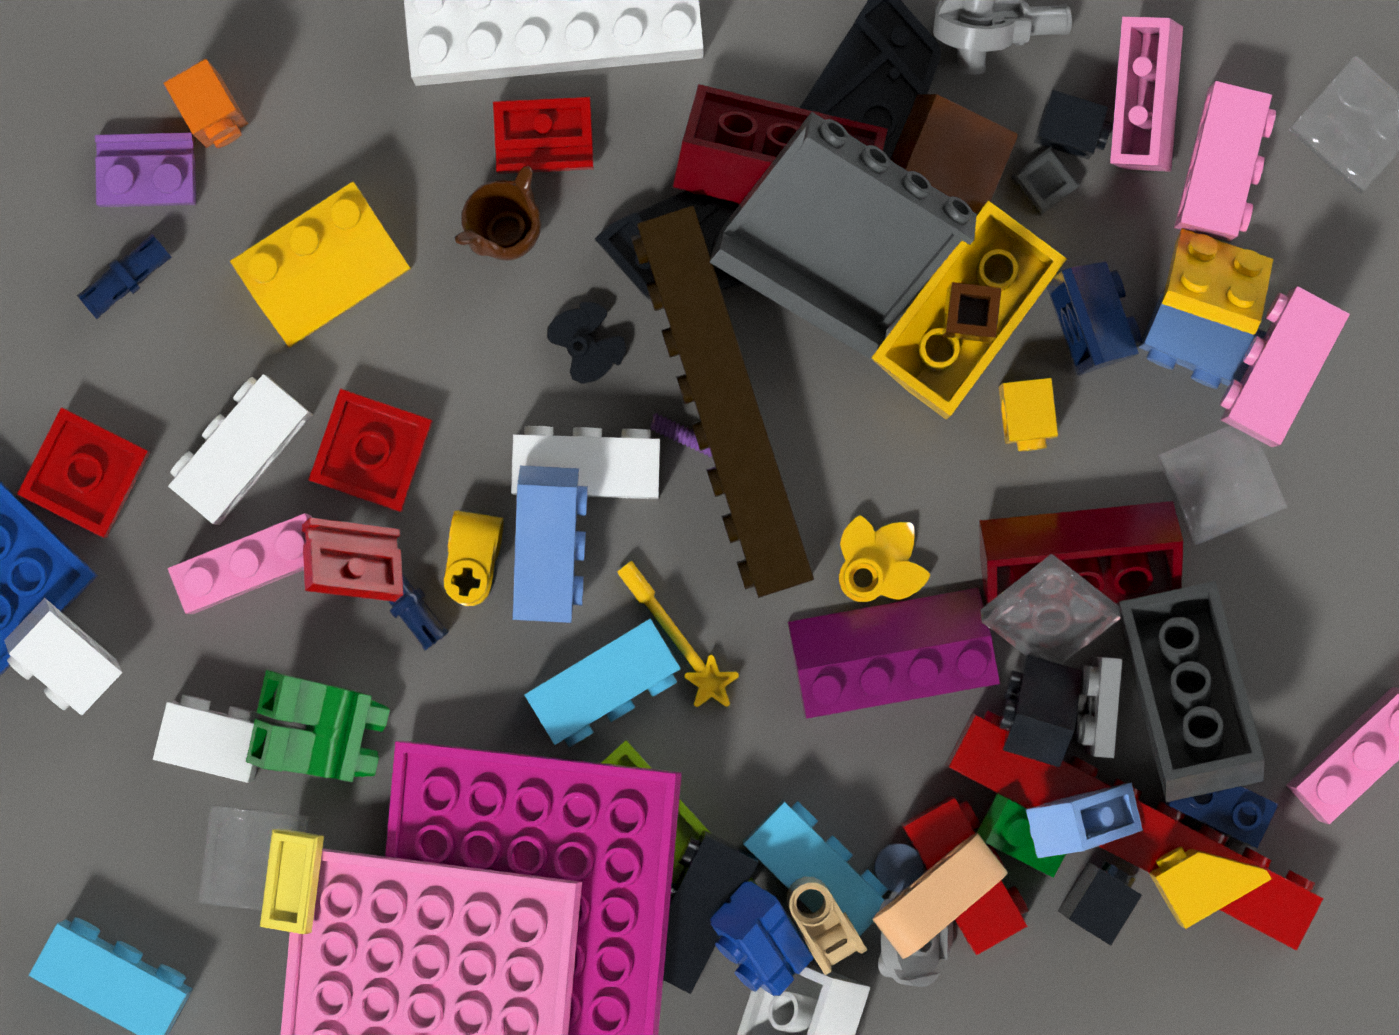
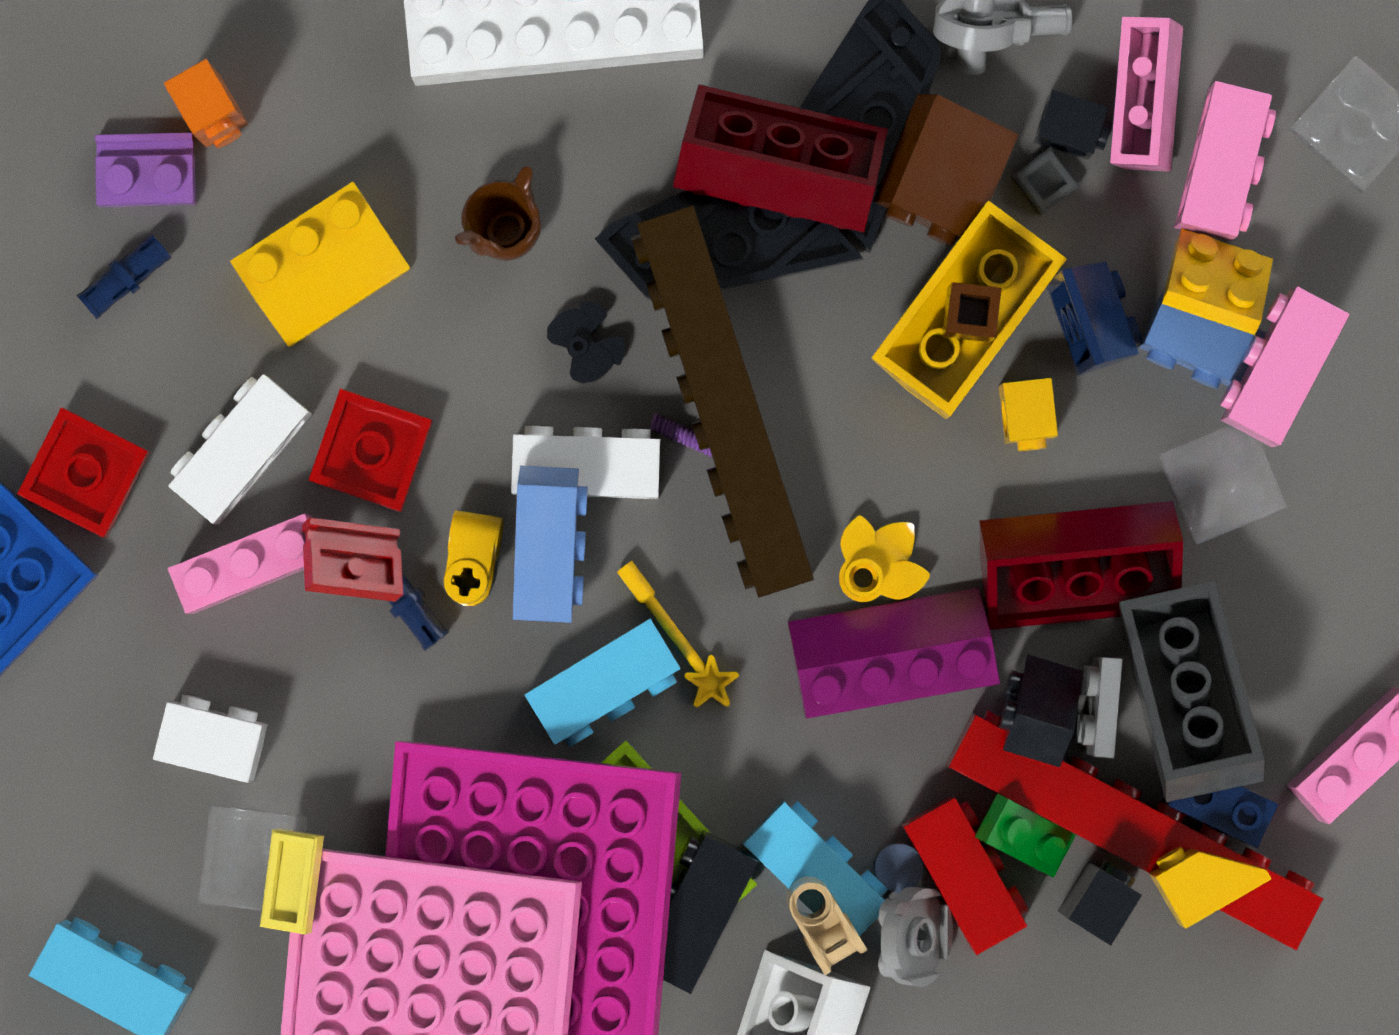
(61, 658): white brick -> none
(332, 731): green hips -> none
(543, 135): red plate -> none
(760, 939): blue brick -> none
(841, 234): dark grey panel -> none
(940, 896): light nougat beam -> none
(1050, 612): clear plate -> none
(1084, 820): light blue slope -> none

